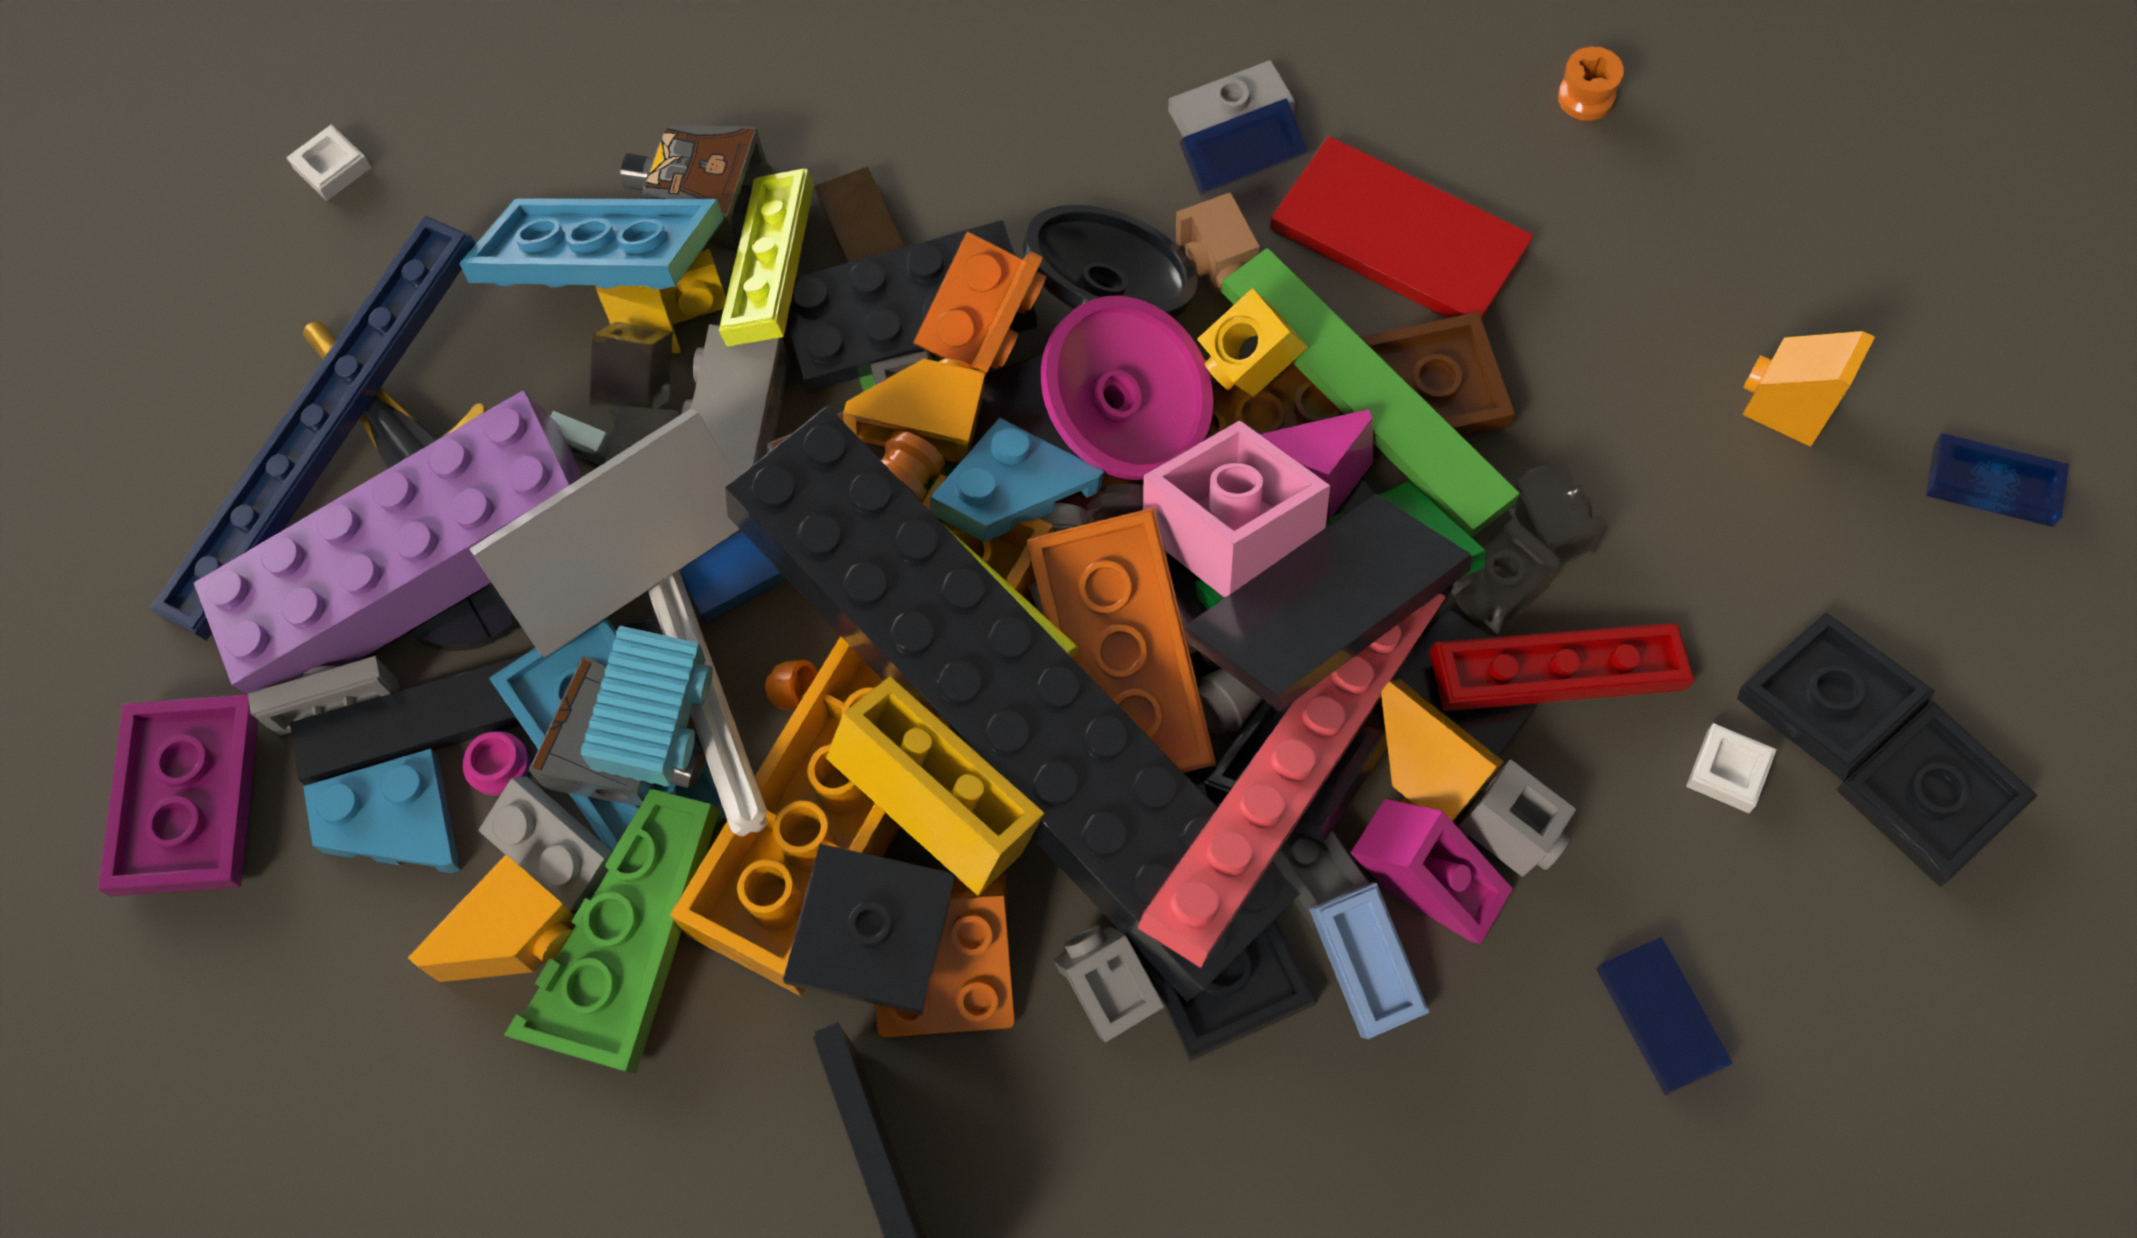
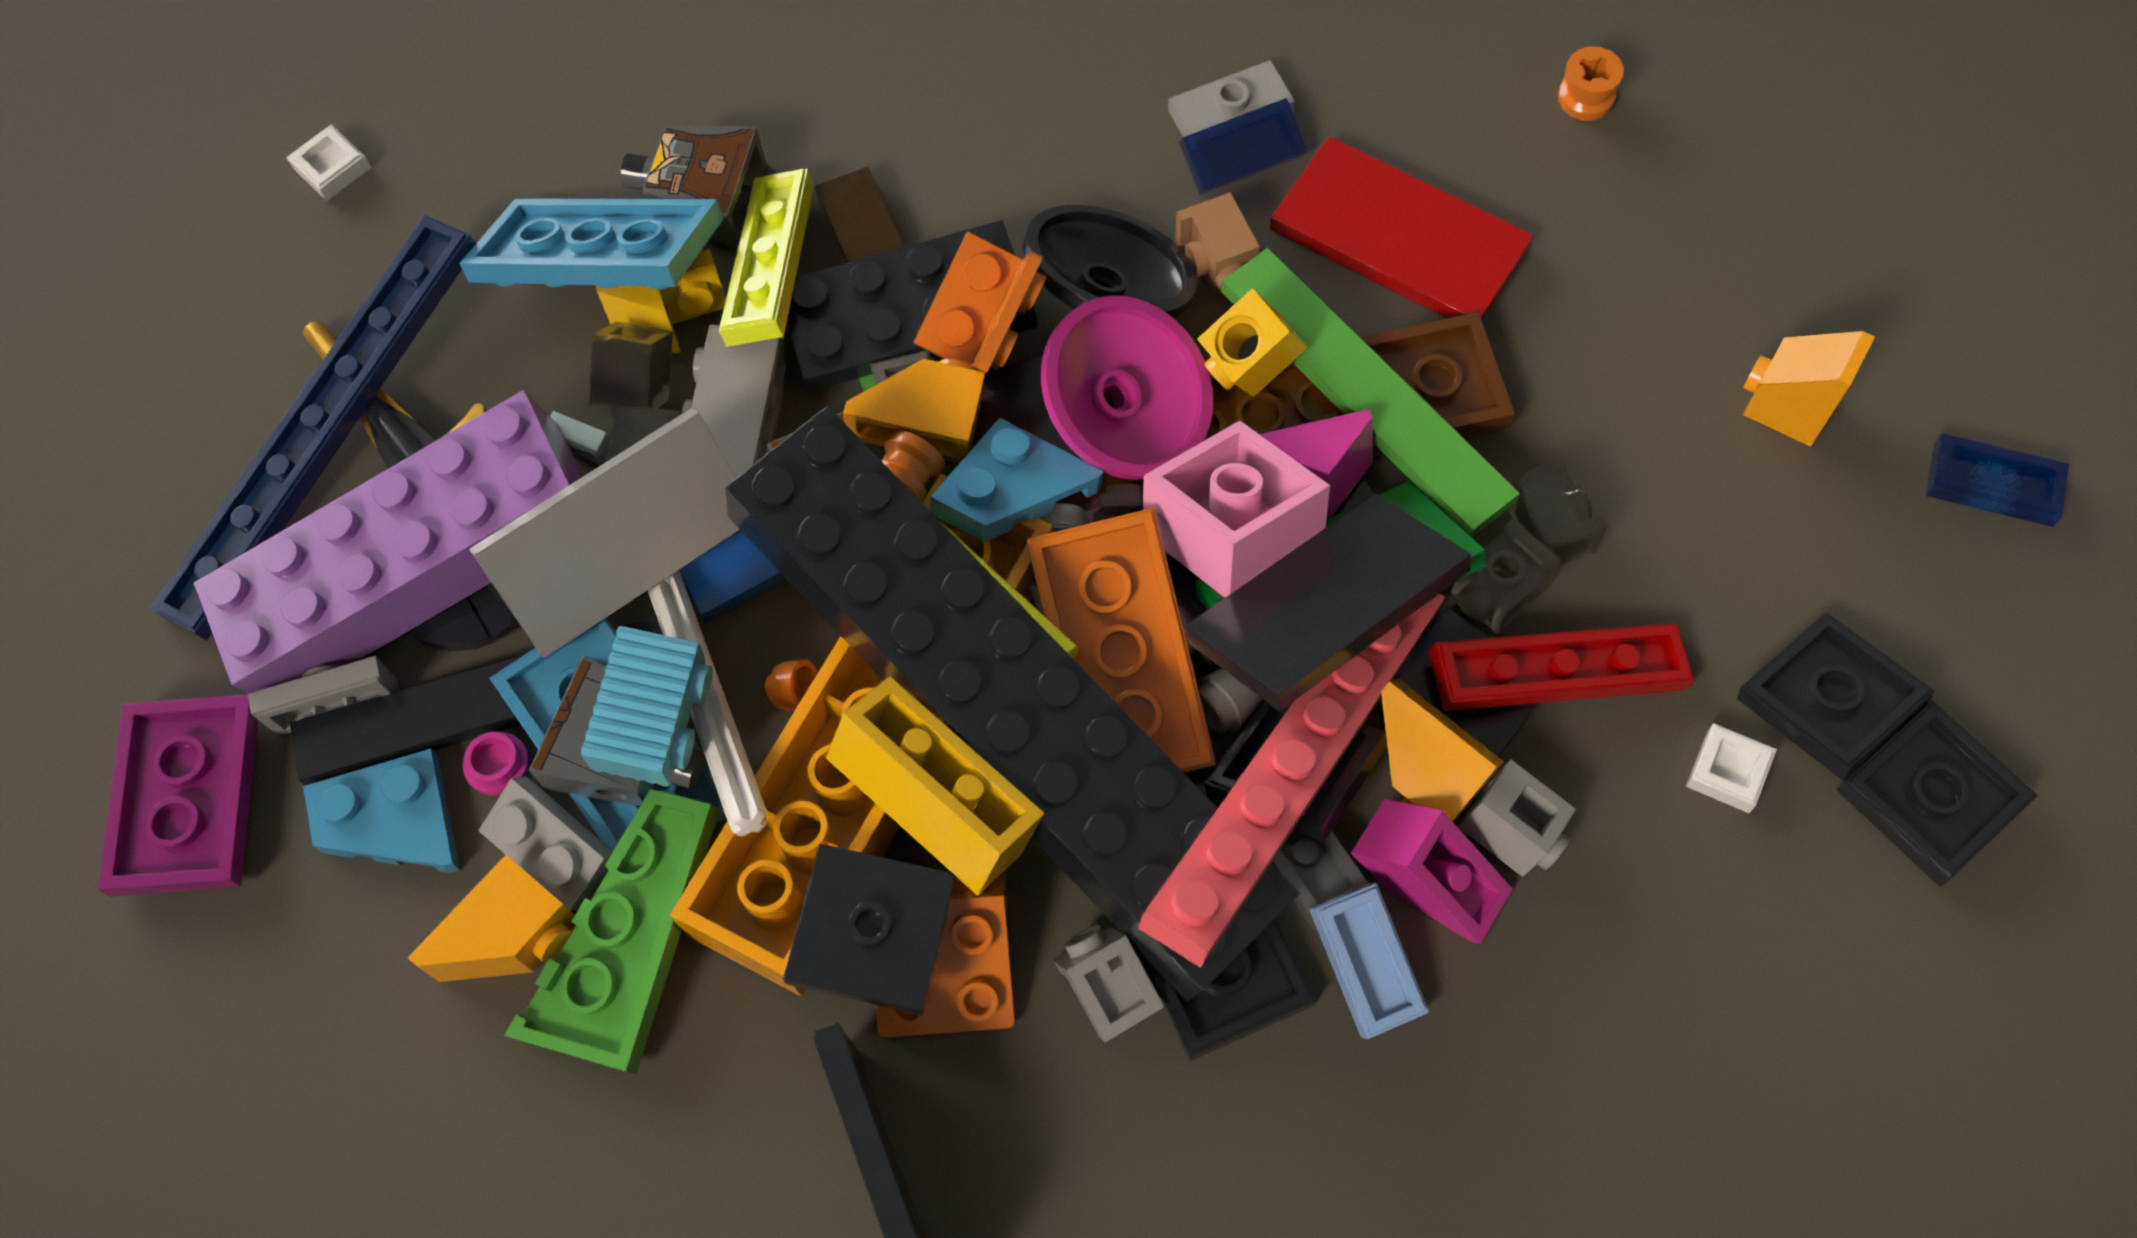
(1664, 1016): clear blue tile -> none

